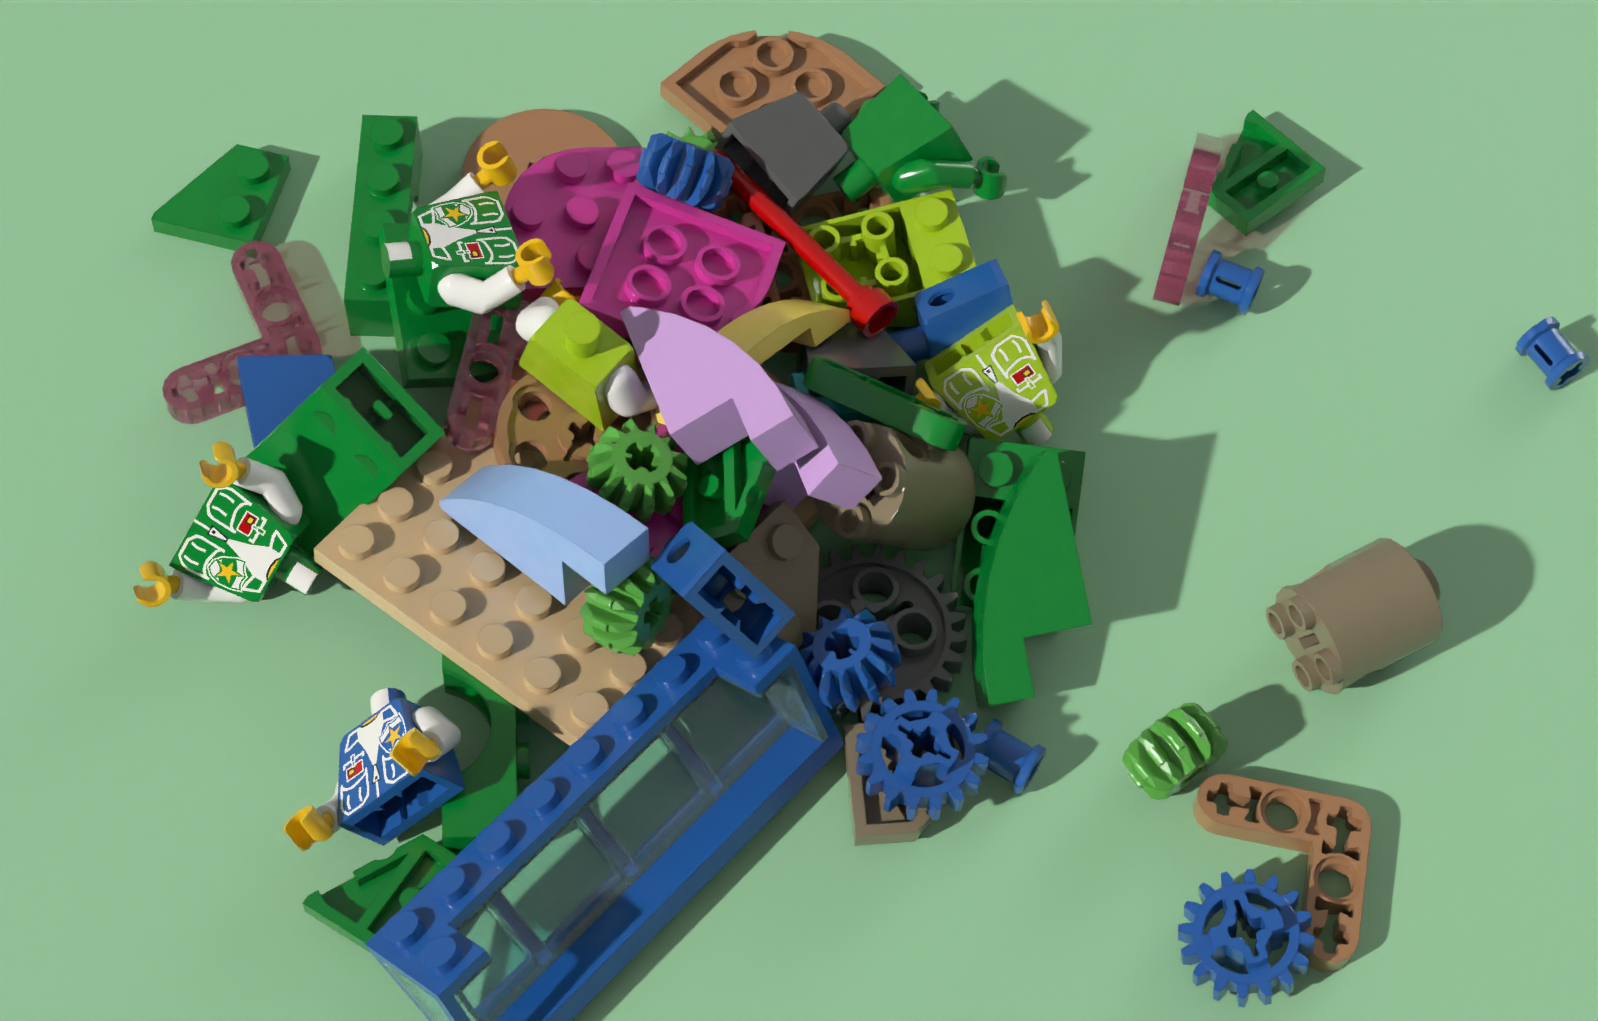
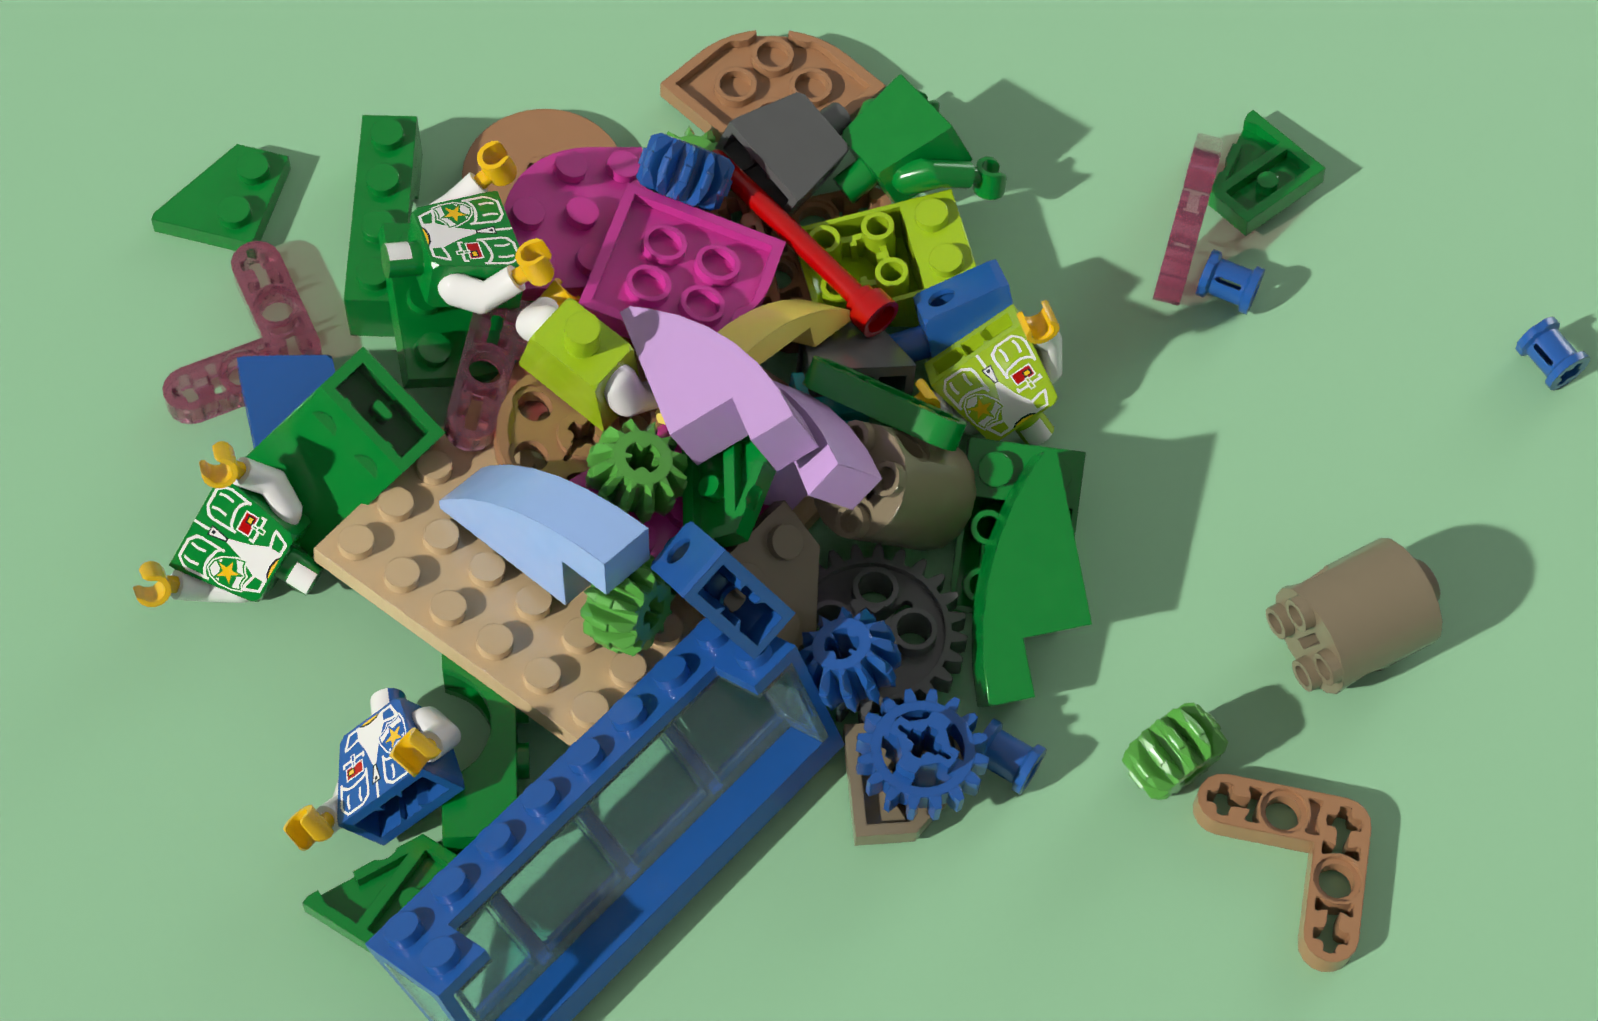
(1268, 928): blue gear -> none

